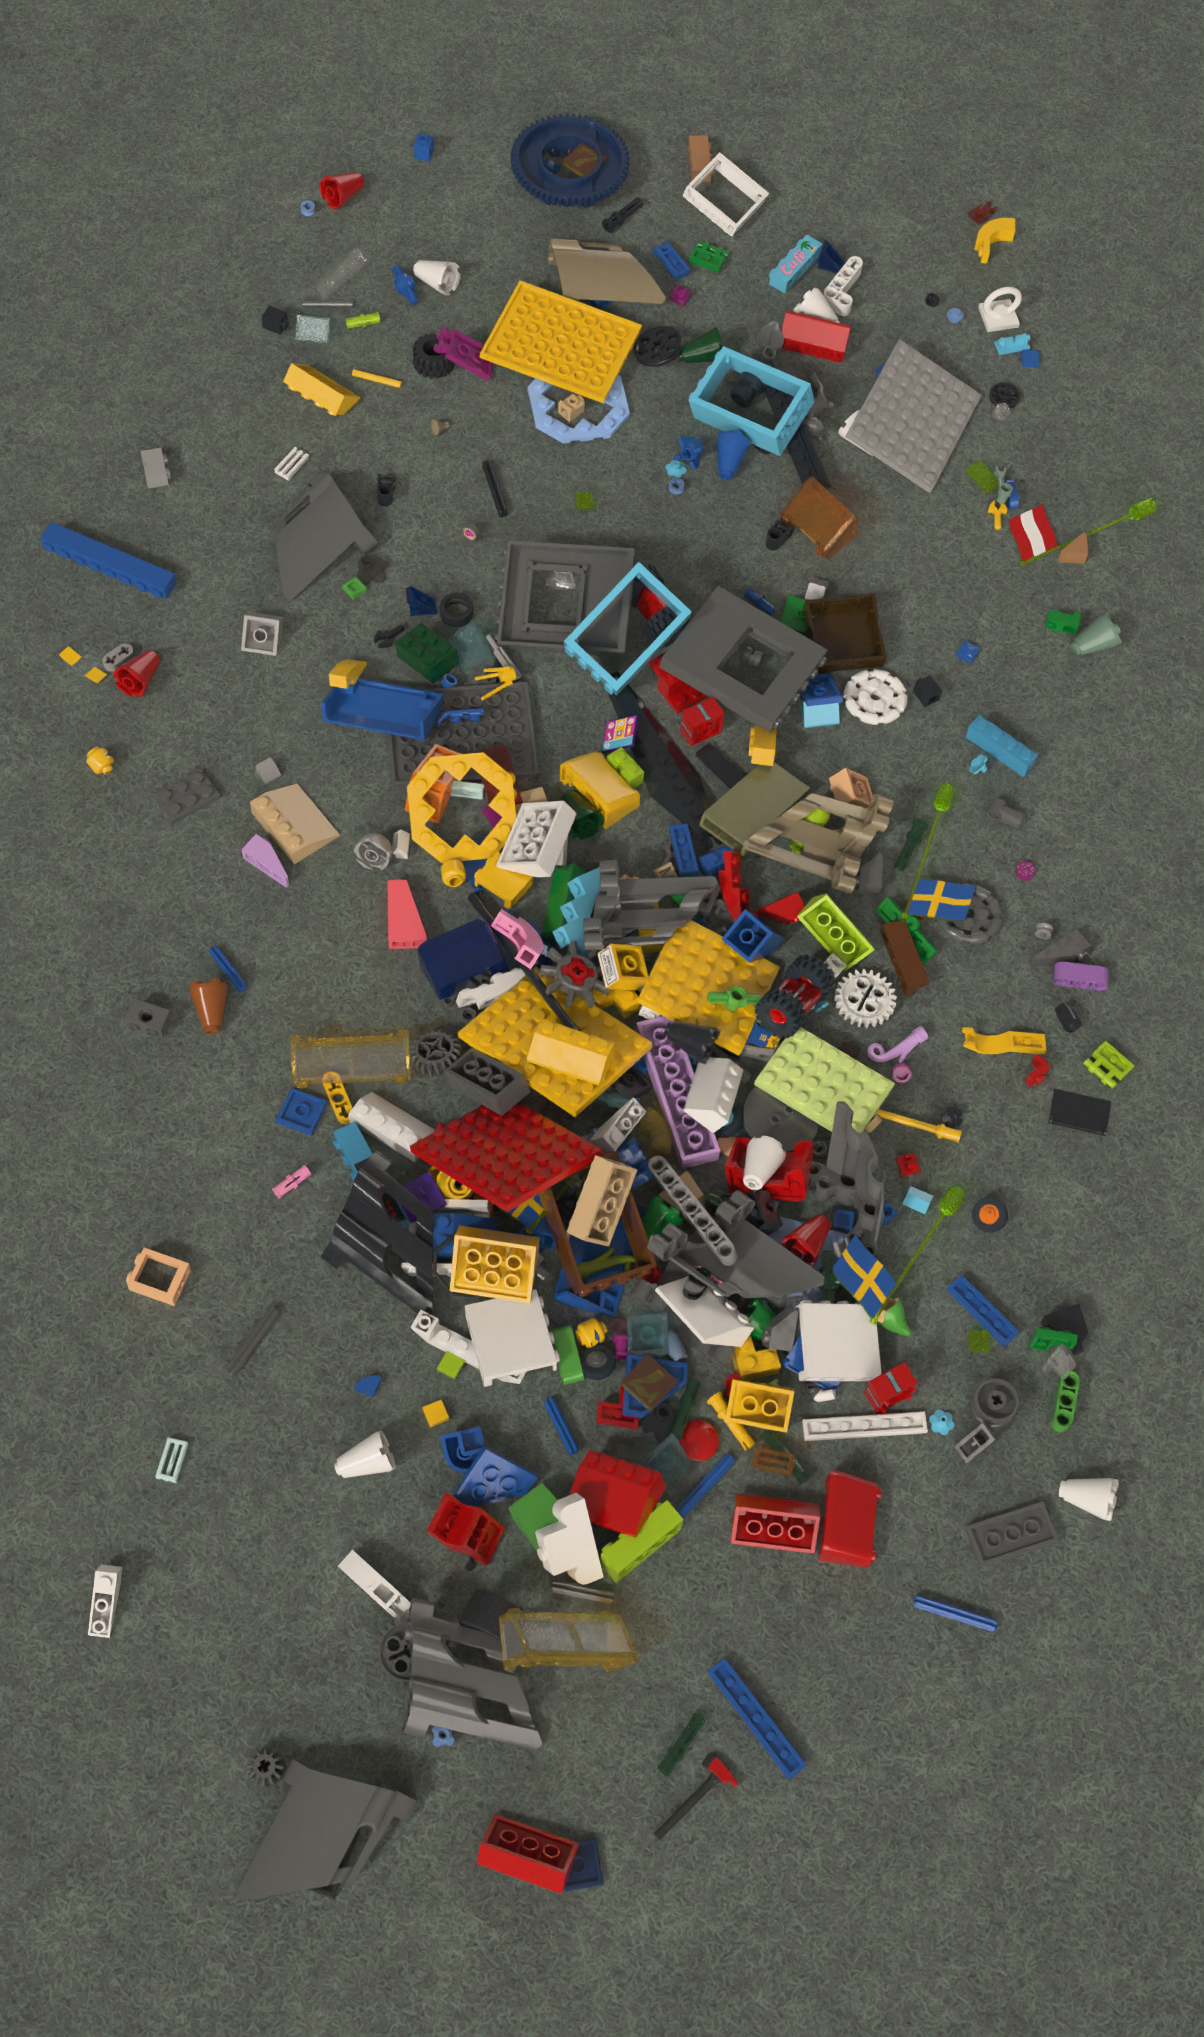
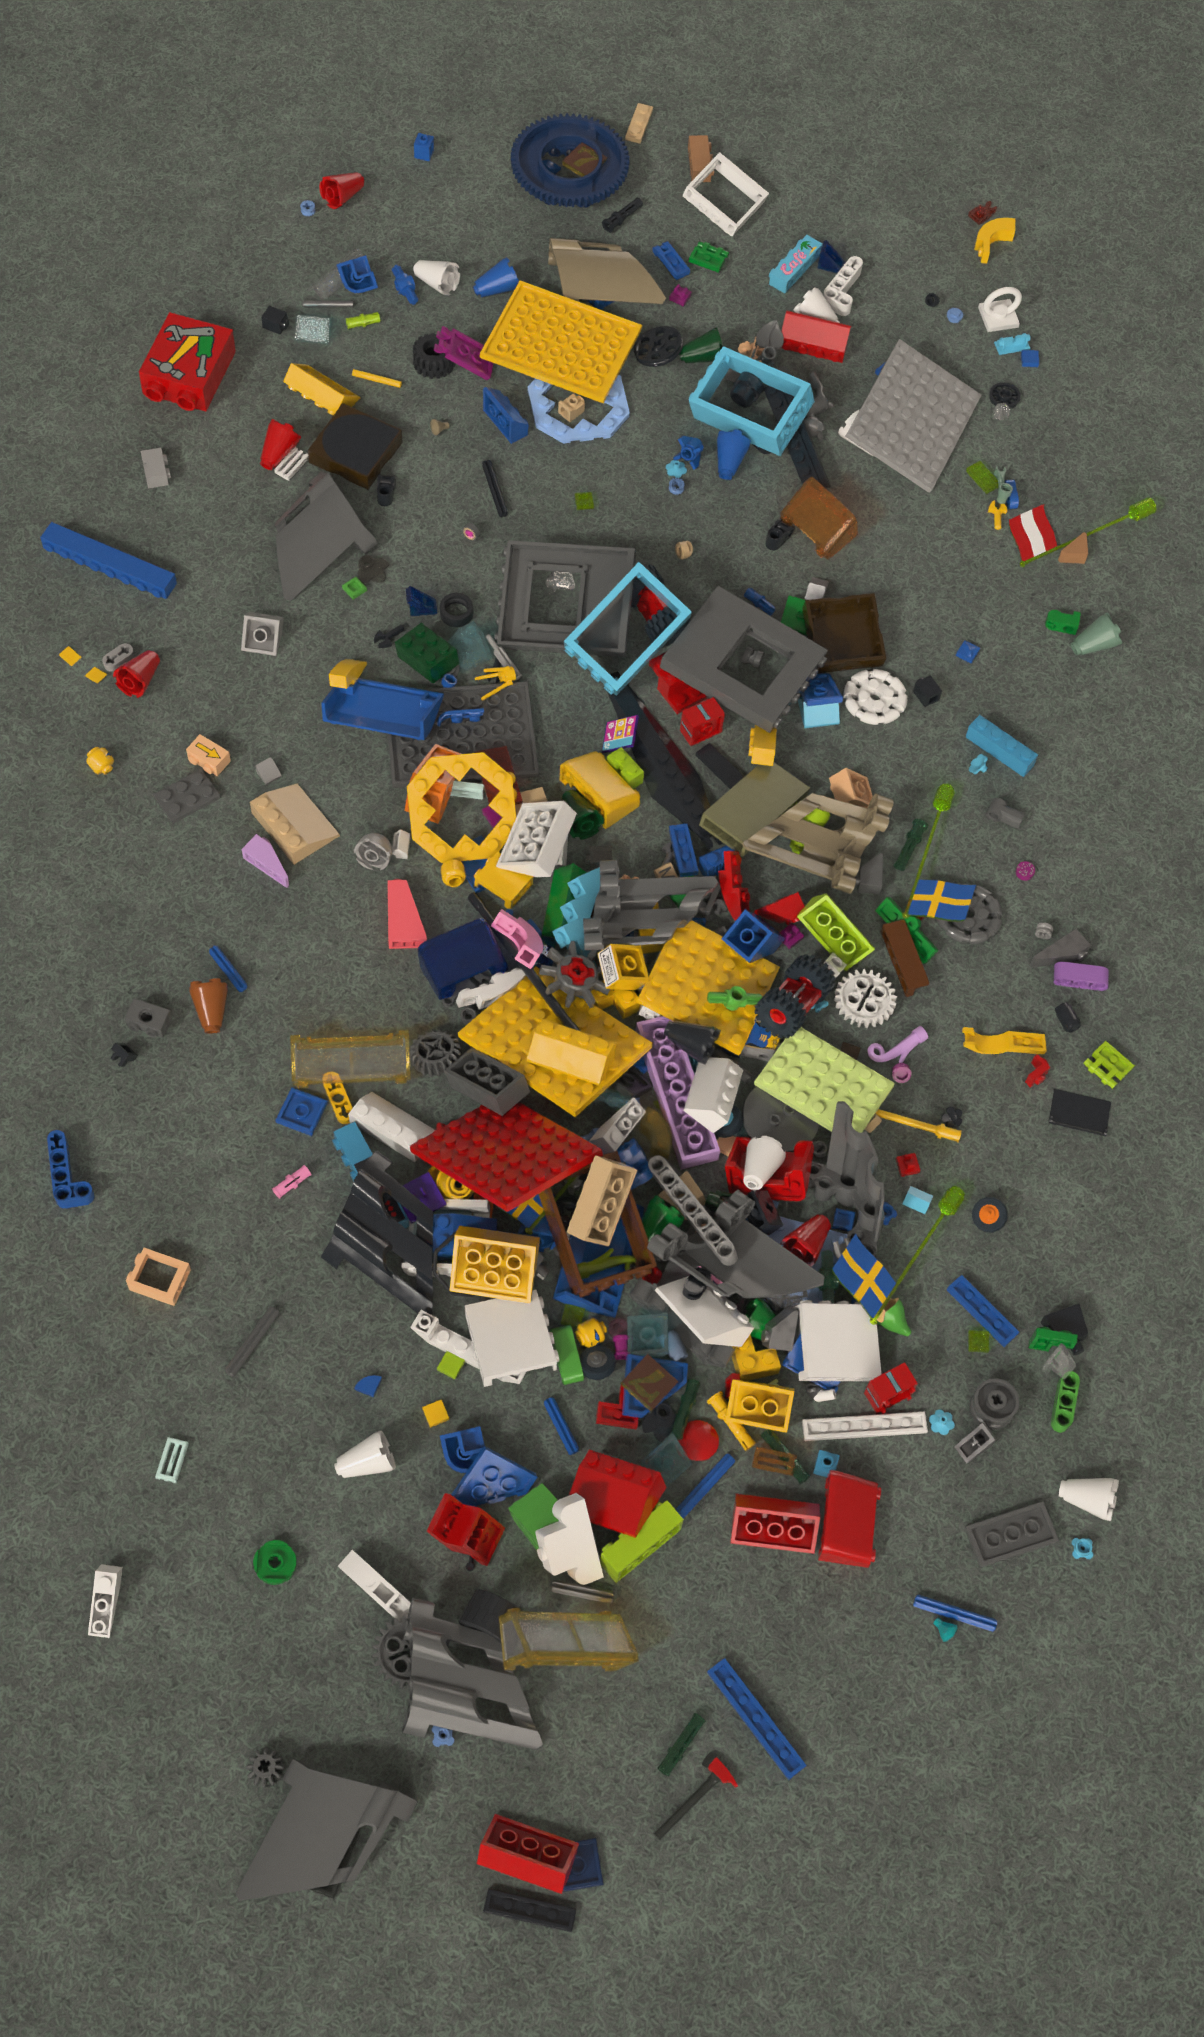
(63, 1168): none -> blue beam
(124, 1052): none -> black tile
(187, 362): none -> red brick
(208, 755): none -> light nougat brick
(267, 1553): none -> green plate
(278, 443): none -> red cone
(355, 446): none -> black tile
(357, 275): none -> blue brick
(496, 280): none -> blue cone
(504, 415): none -> blue slope
(529, 1910): none -> black tile
(572, 1315): none -> clear neon green tile
(639, 123): none -> tan plate
(684, 549): none -> tan tile
(750, 350): none -> light nougat hips
(792, 935): none -> magenta tile
(823, 1469): none -> dark azure plate
(945, 1629): none -> teal rock
(1086, 1543): none -> medium azure plate

